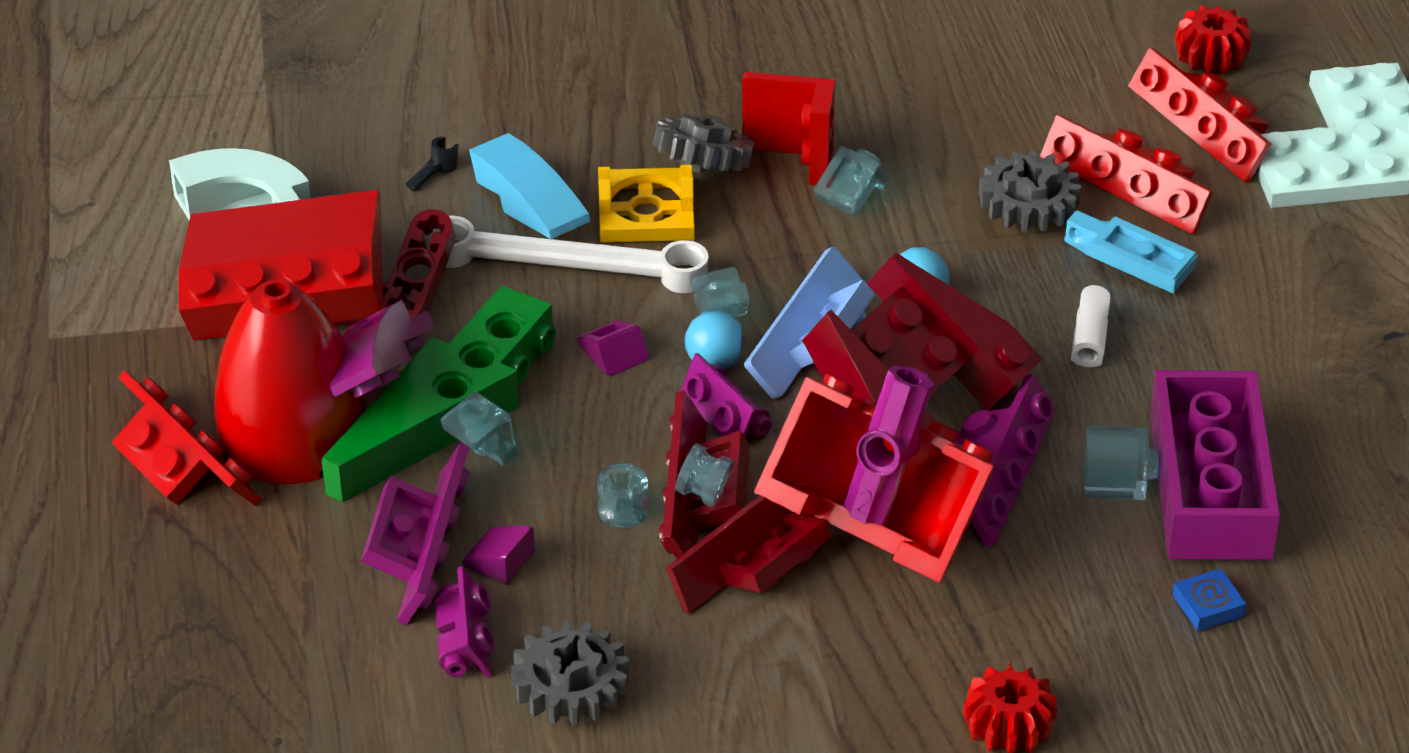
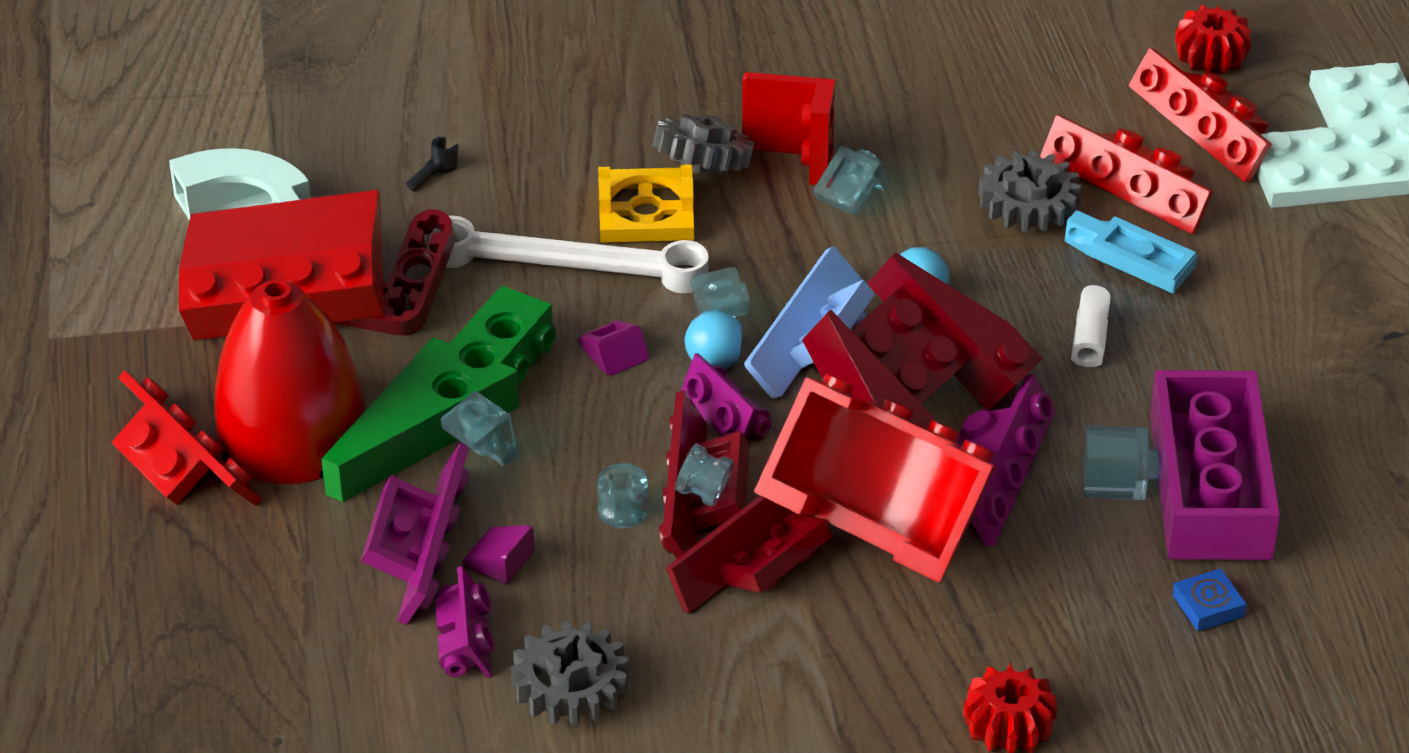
(379, 347): magenta slope -> none
(527, 186): medium azure slope -> none
(898, 421): magenta piece -> none

